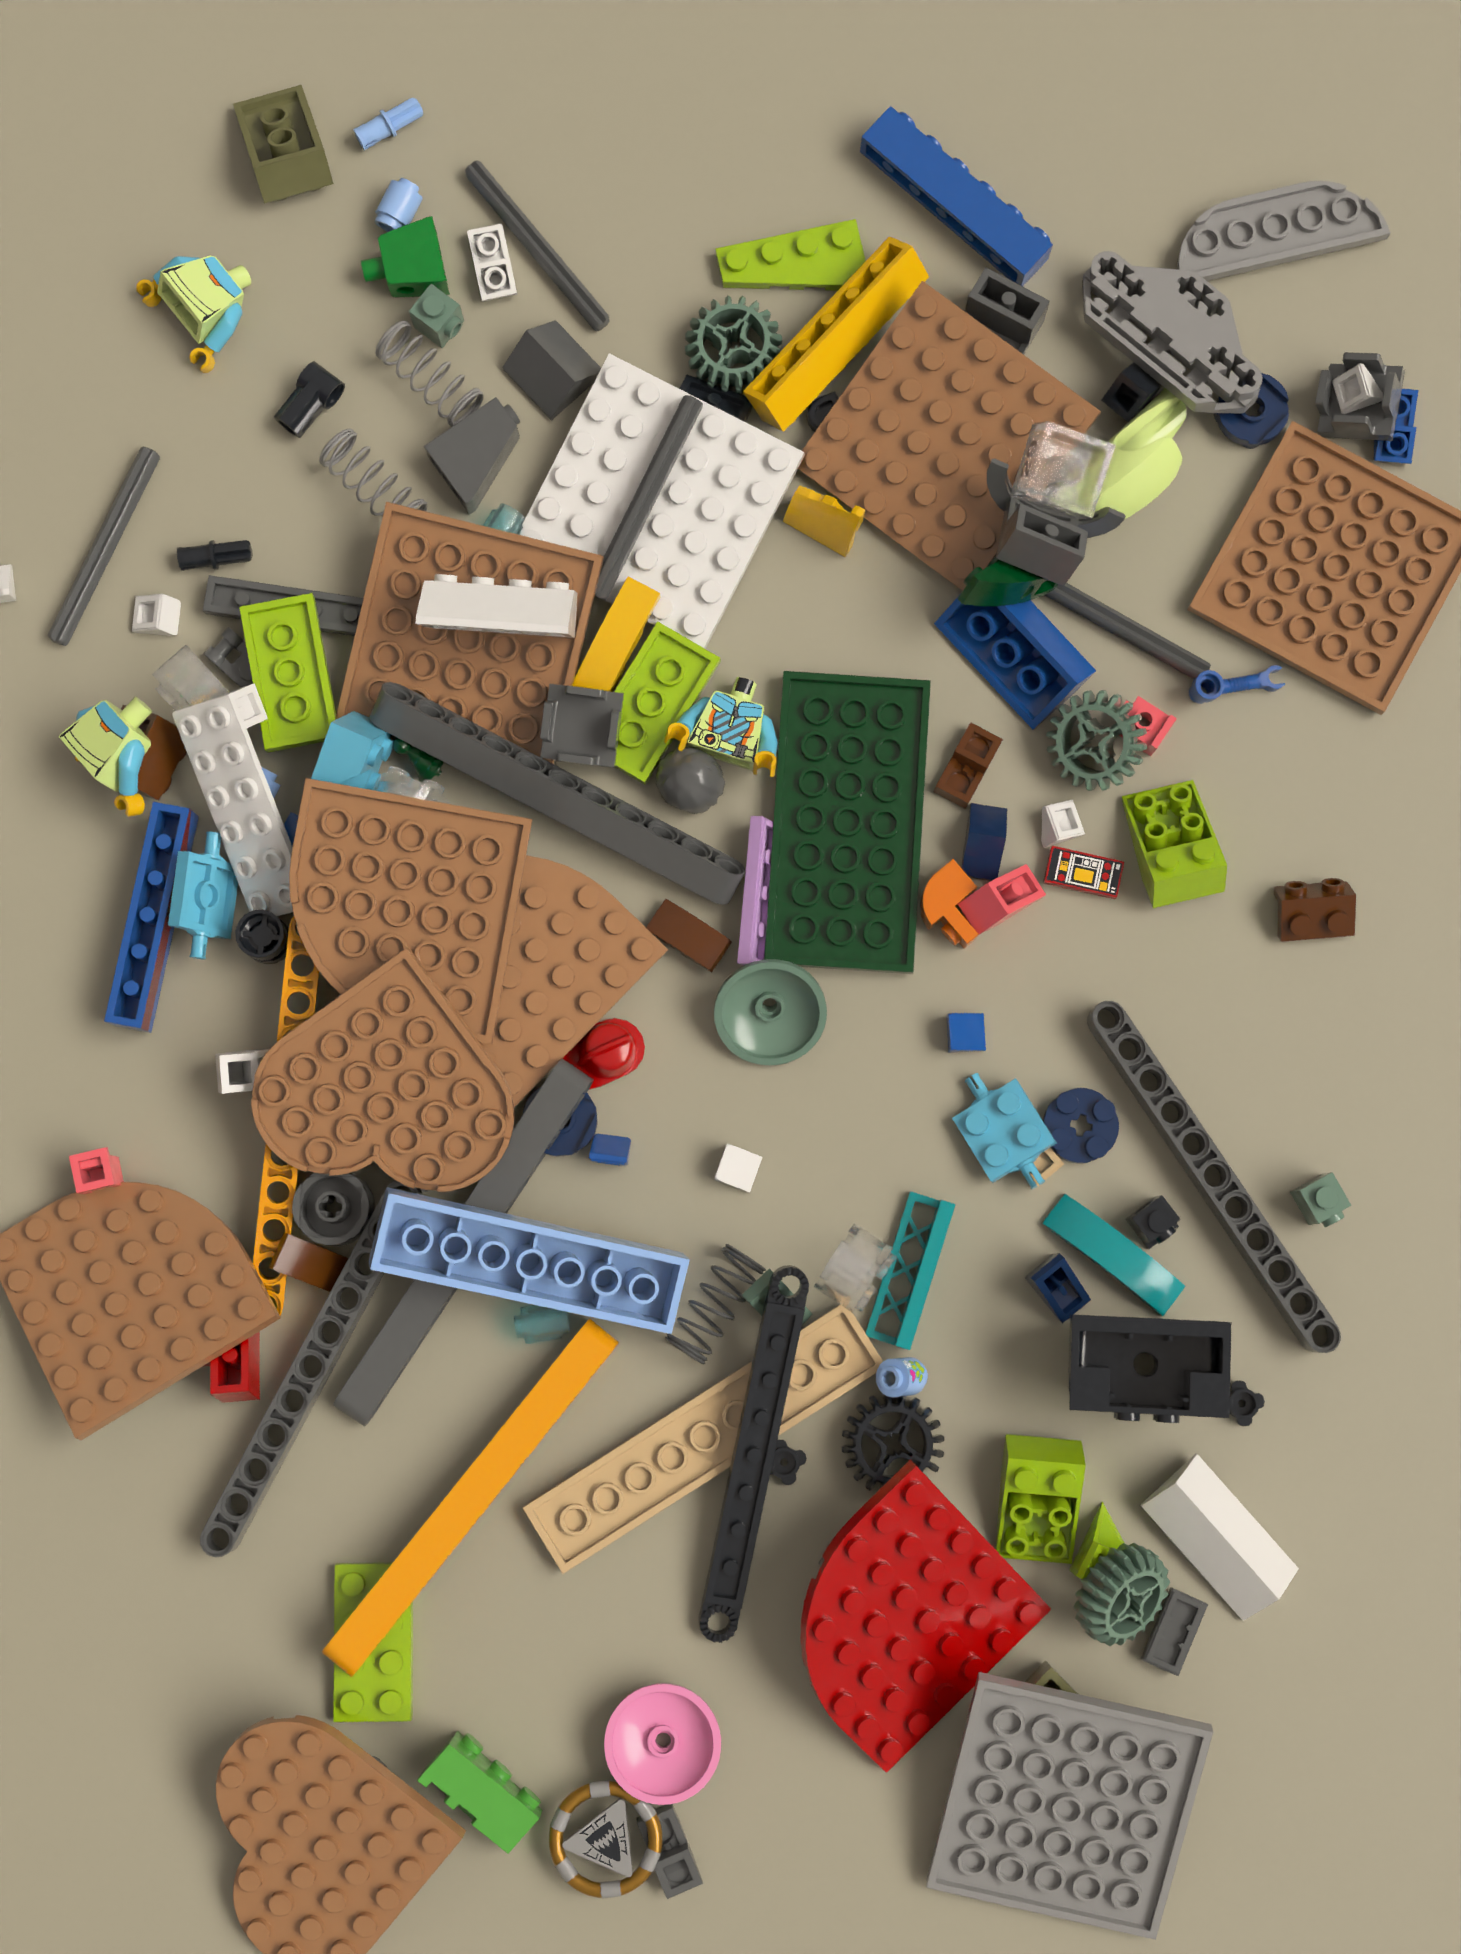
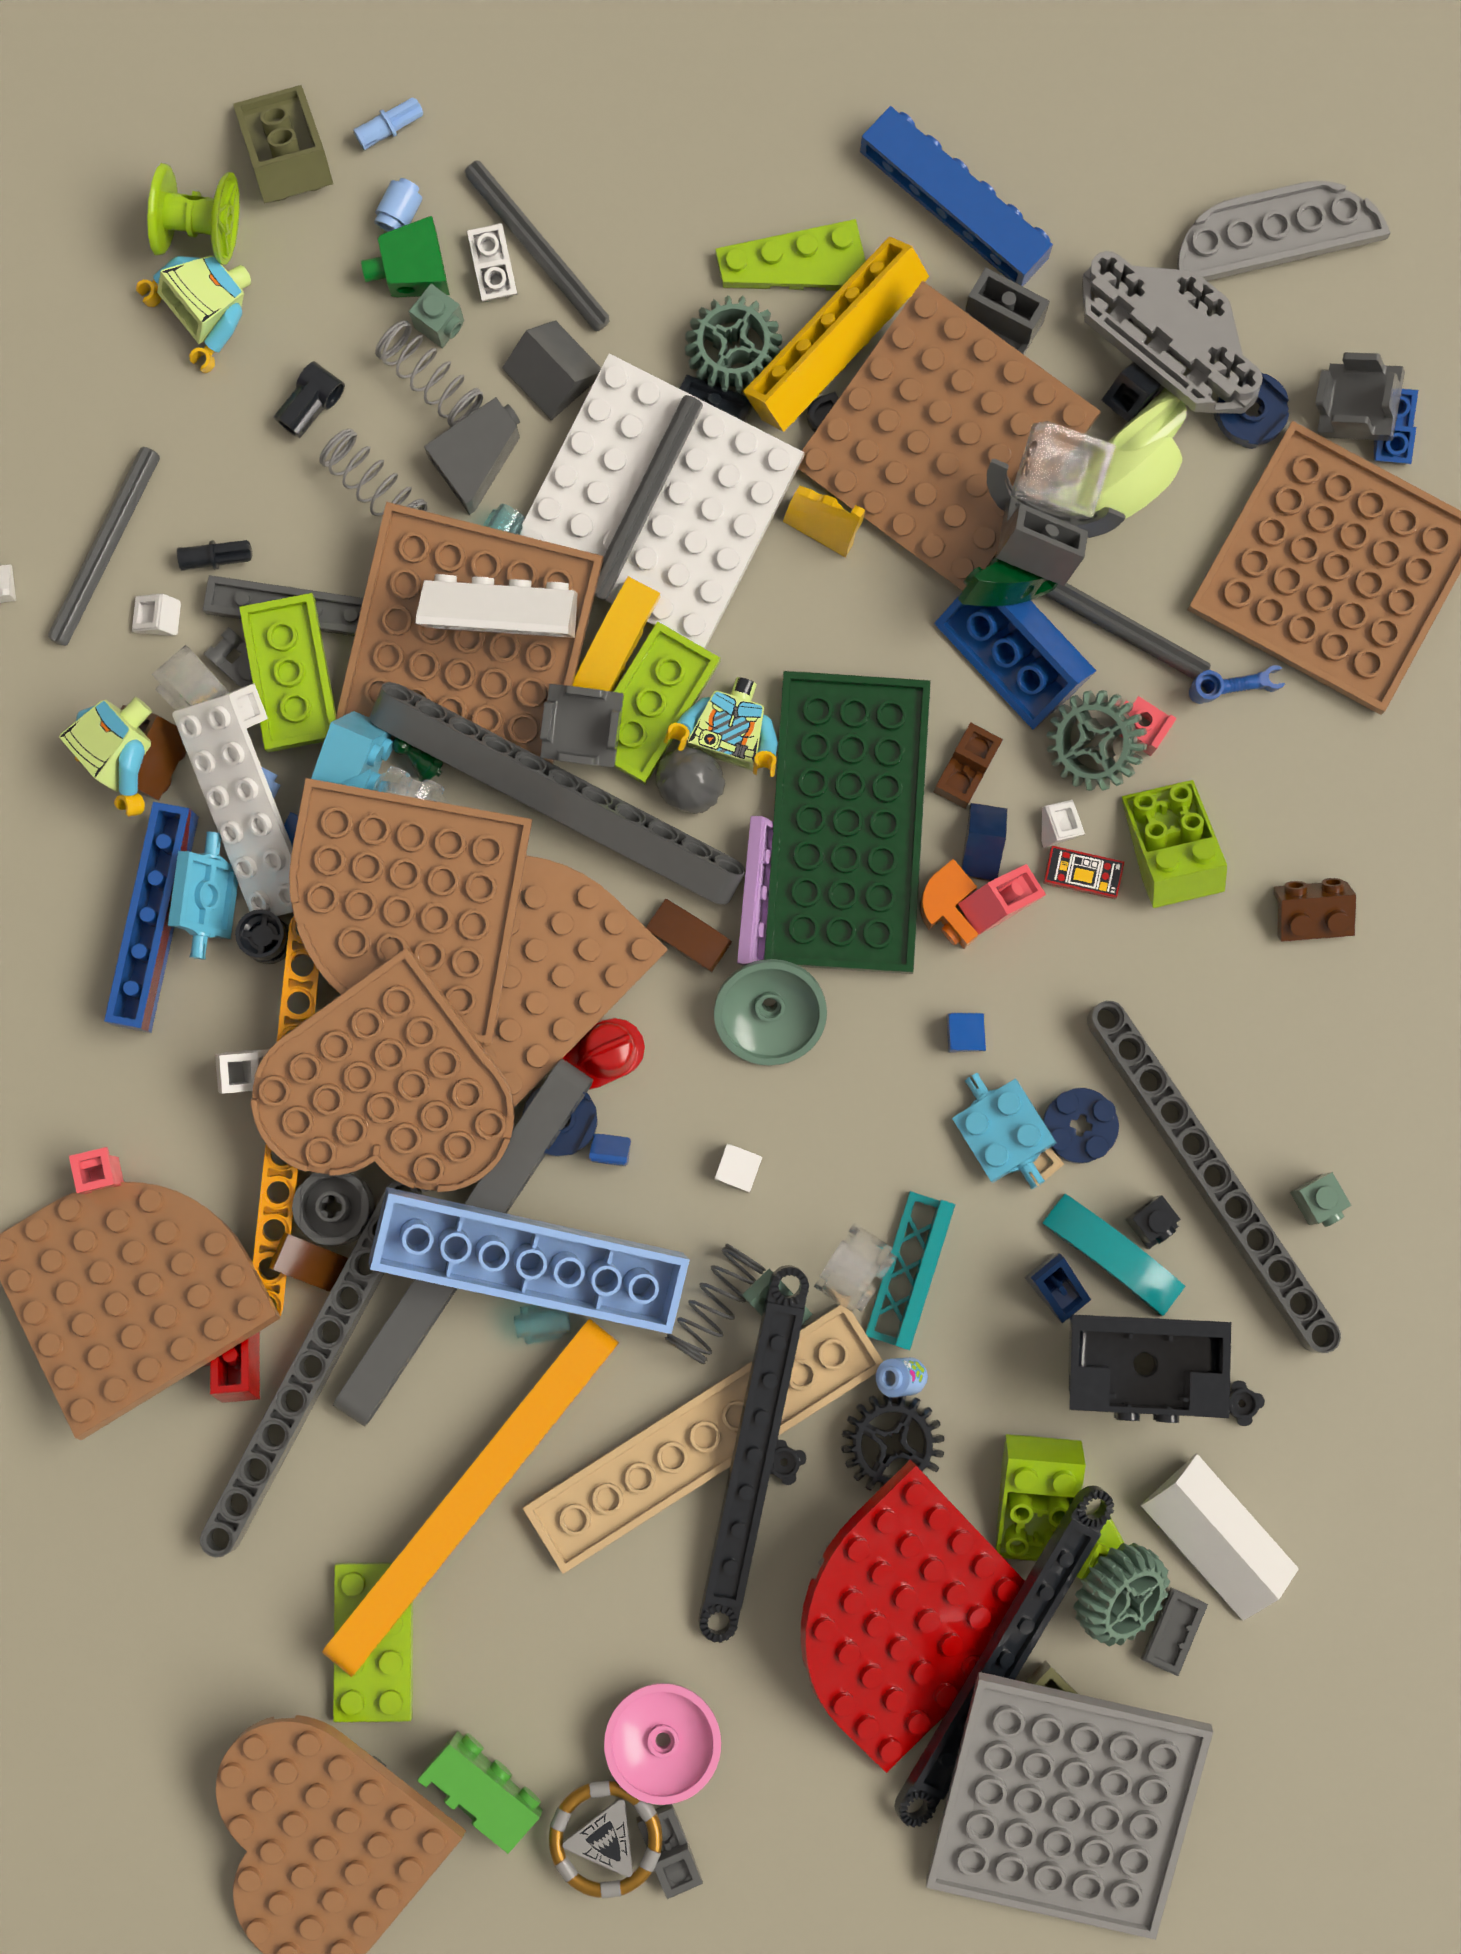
(193, 213): none -> lime piece
(1008, 1646): none -> black plate
(1356, 389): white slope -> none

